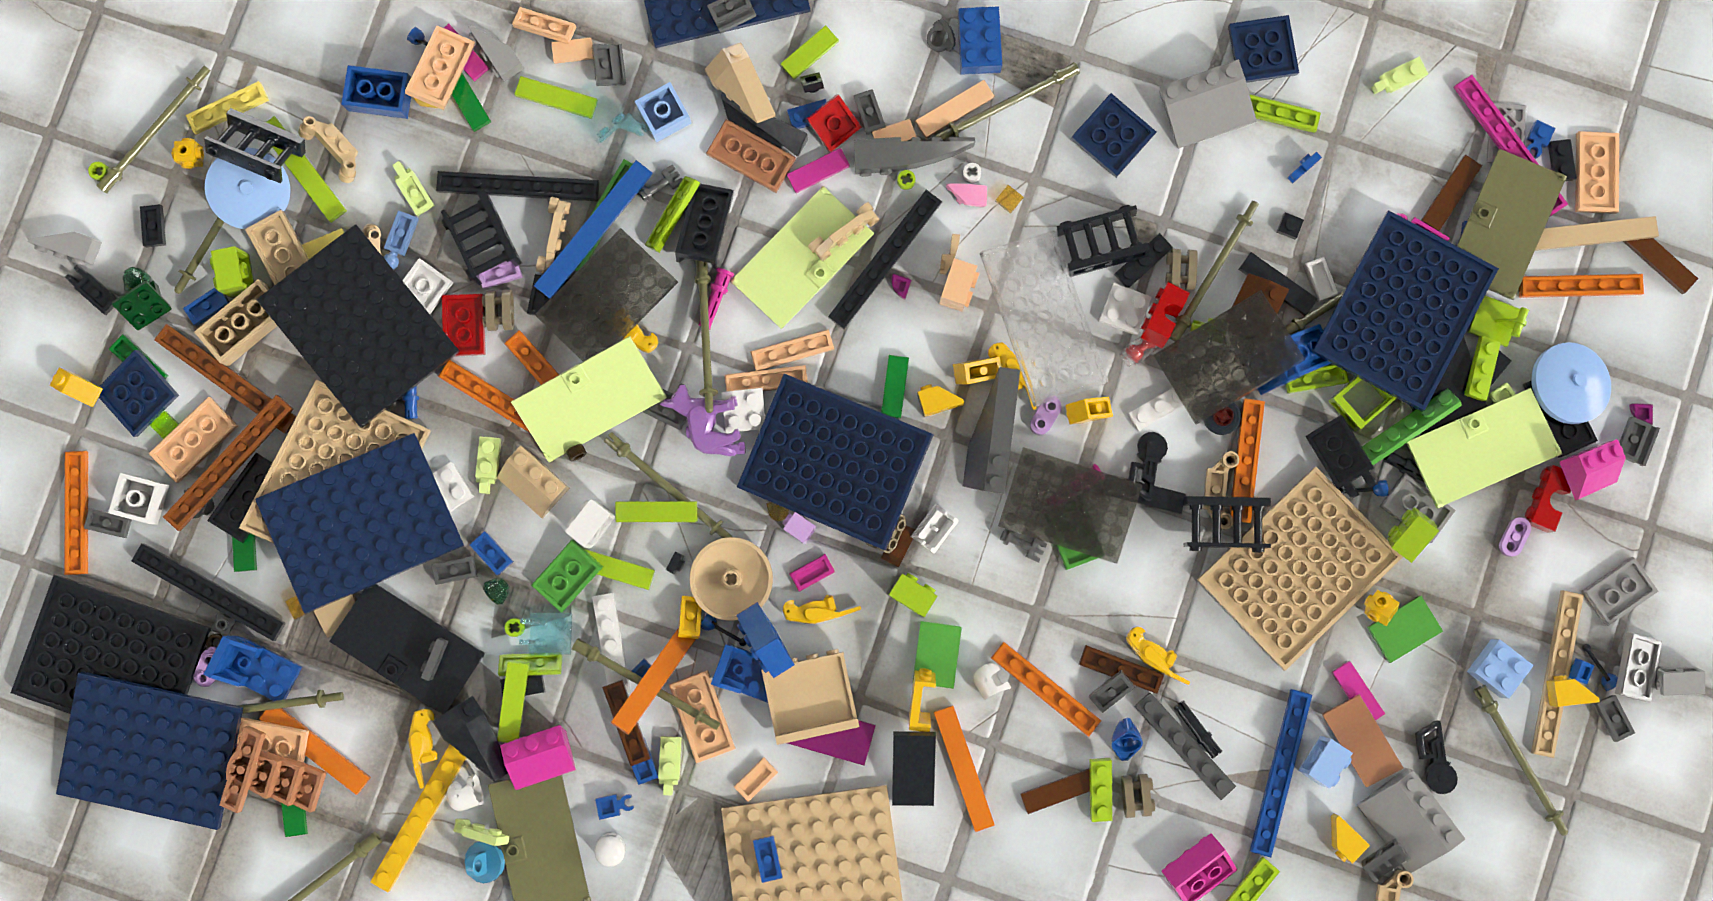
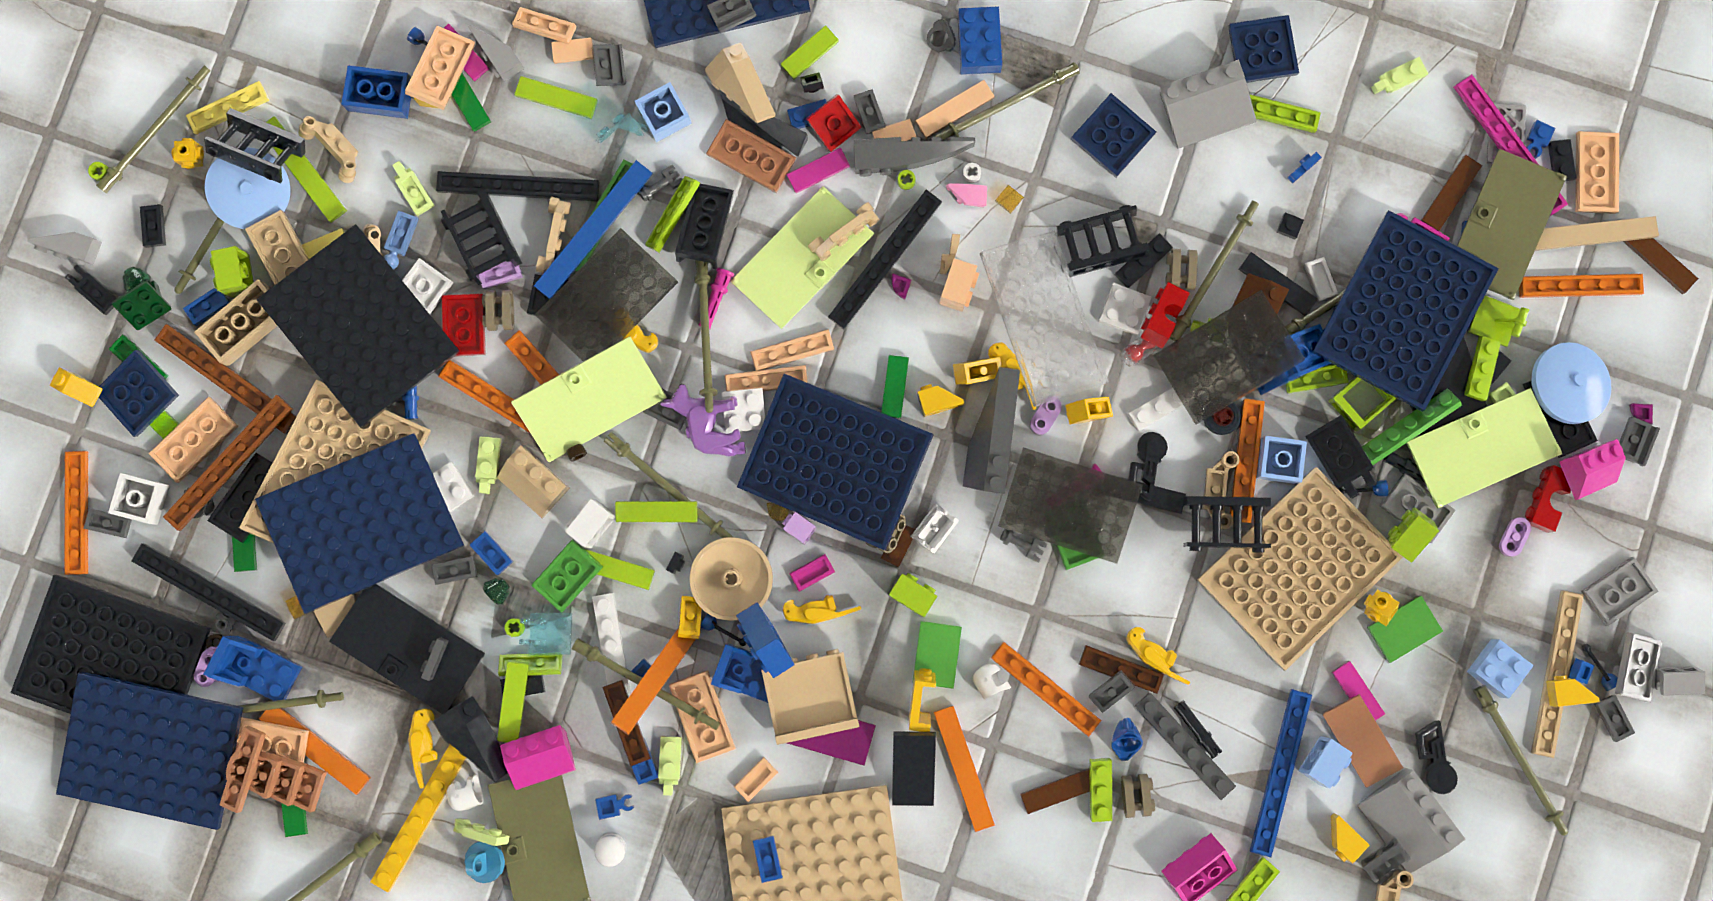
(1281, 459): none -> light blue brick

